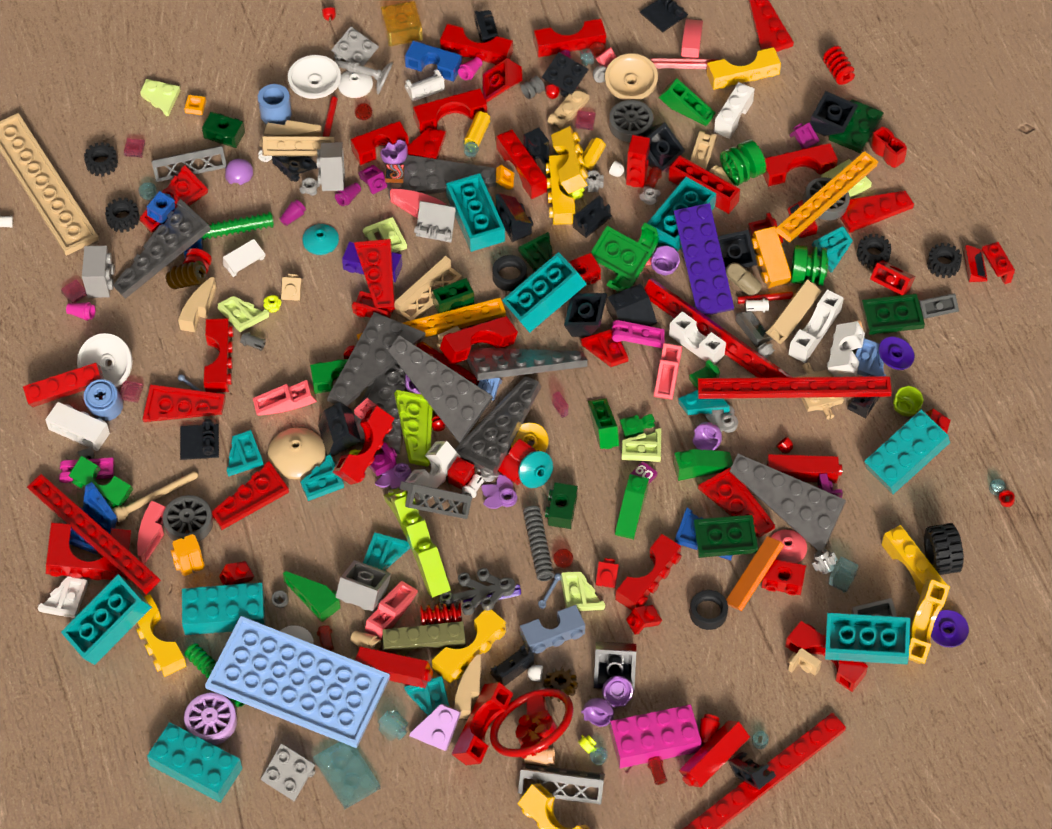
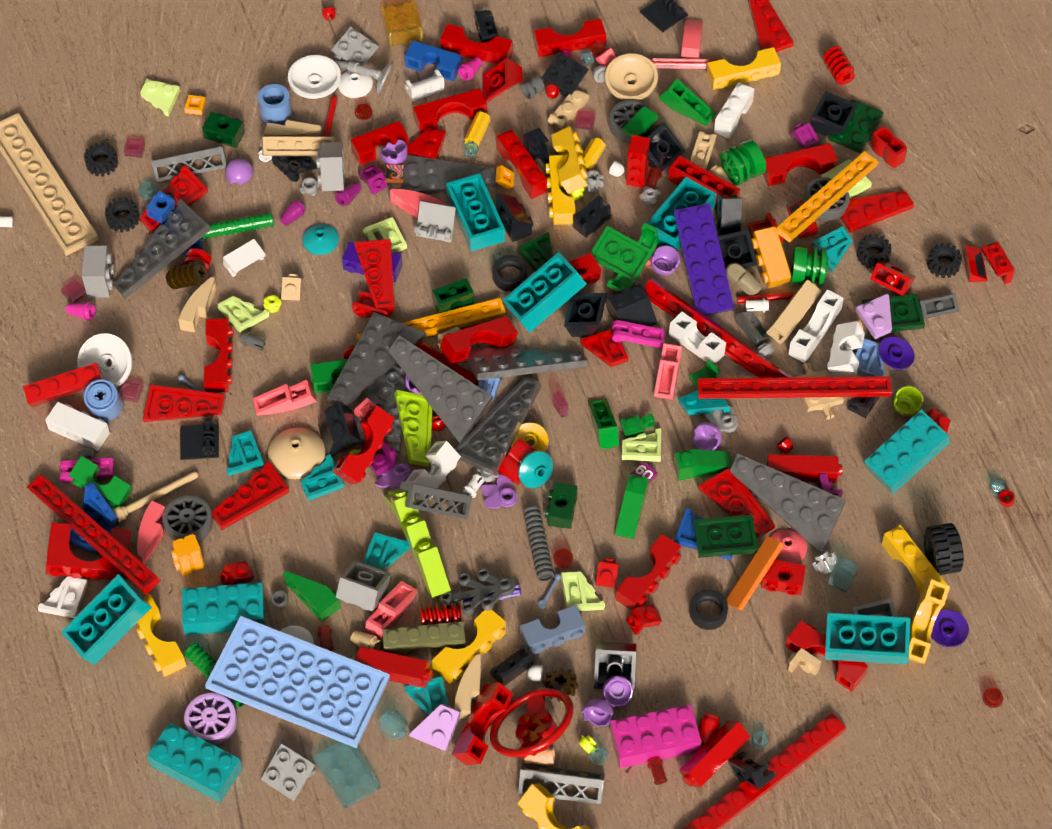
(422, 286): tan fence -> none
(460, 473): red brick -> none
(640, 122): none -> green tile
(729, 214): none -> black hinge
(876, 316): none -> lavender wing
(992, 697): none -> clear red plate

